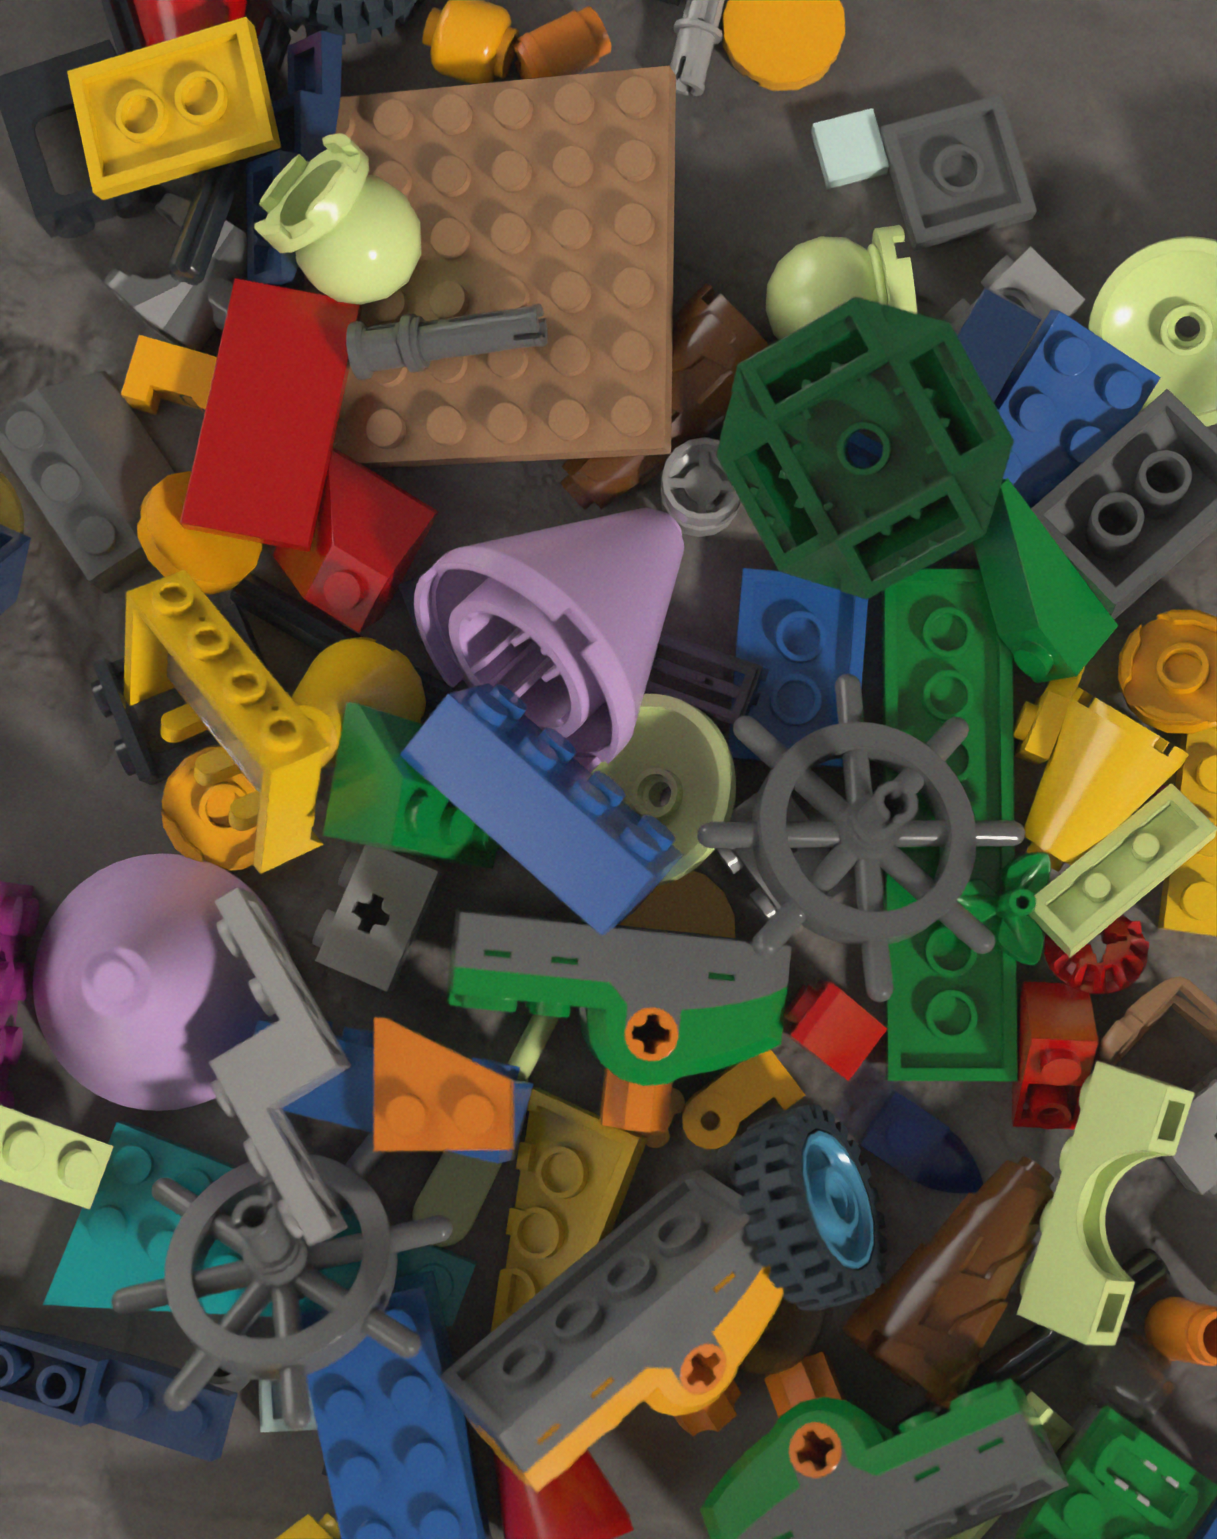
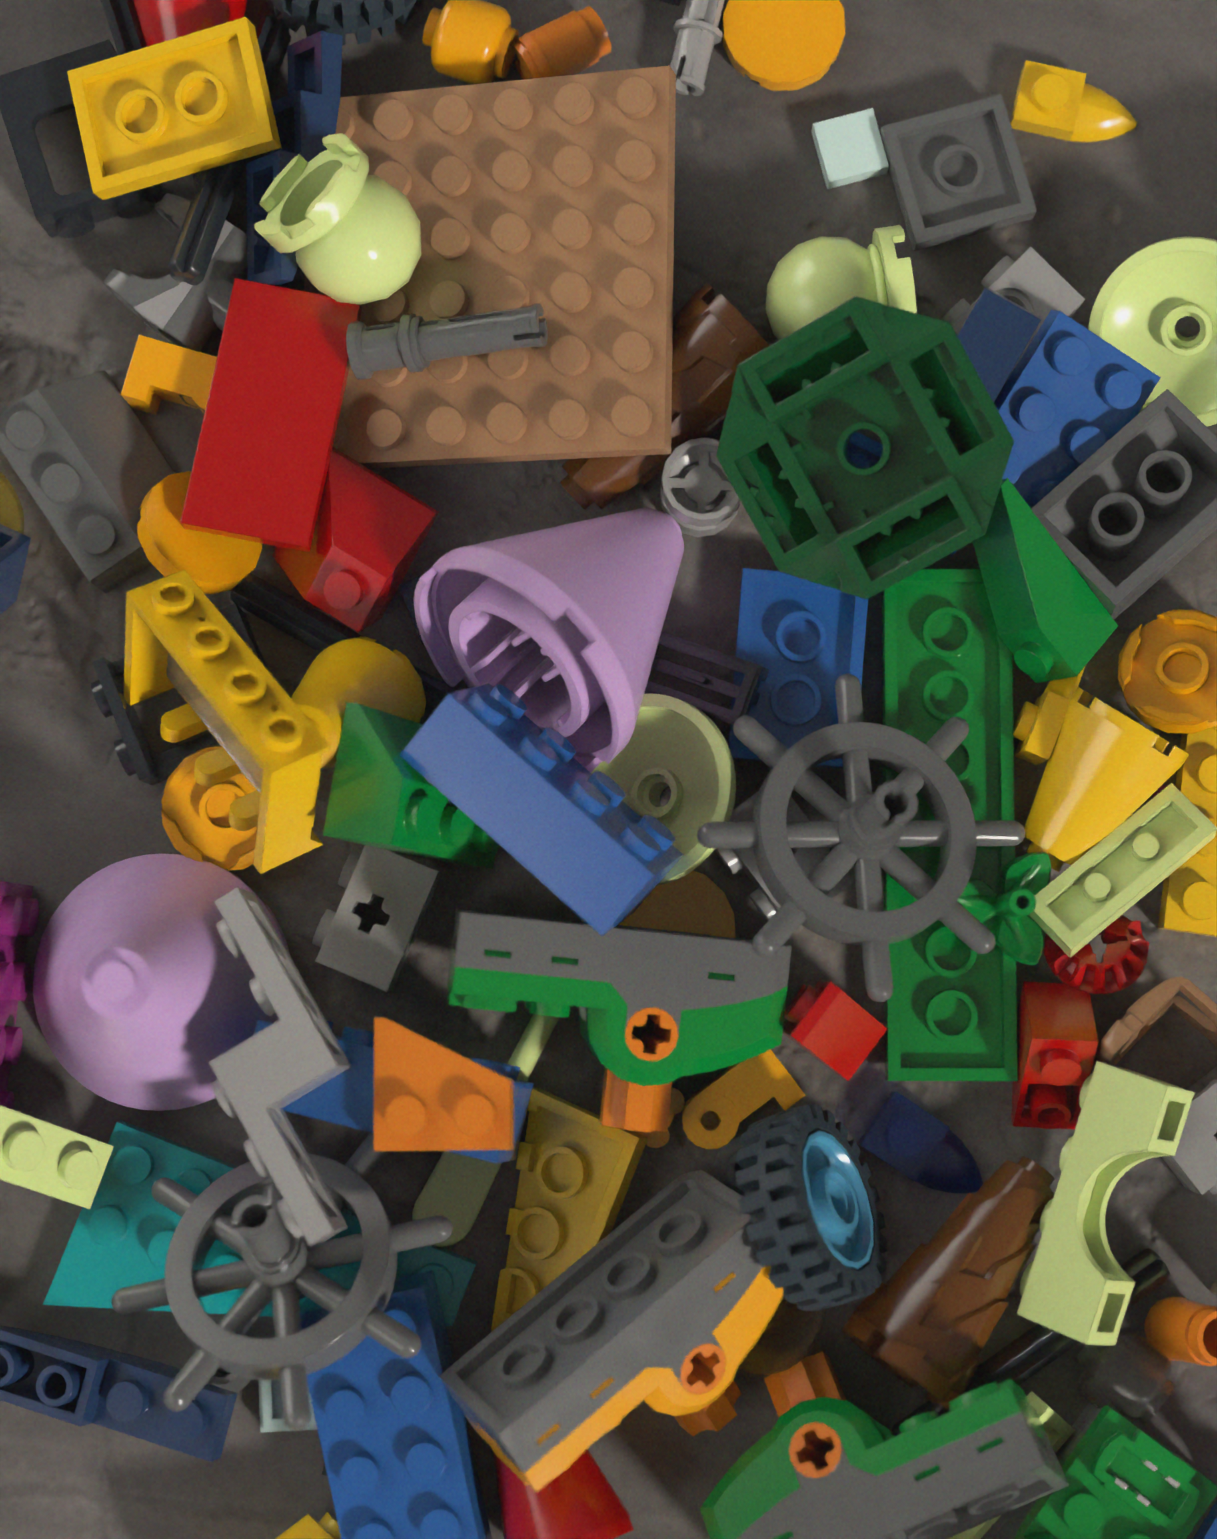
(1064, 107): none -> yellow plate

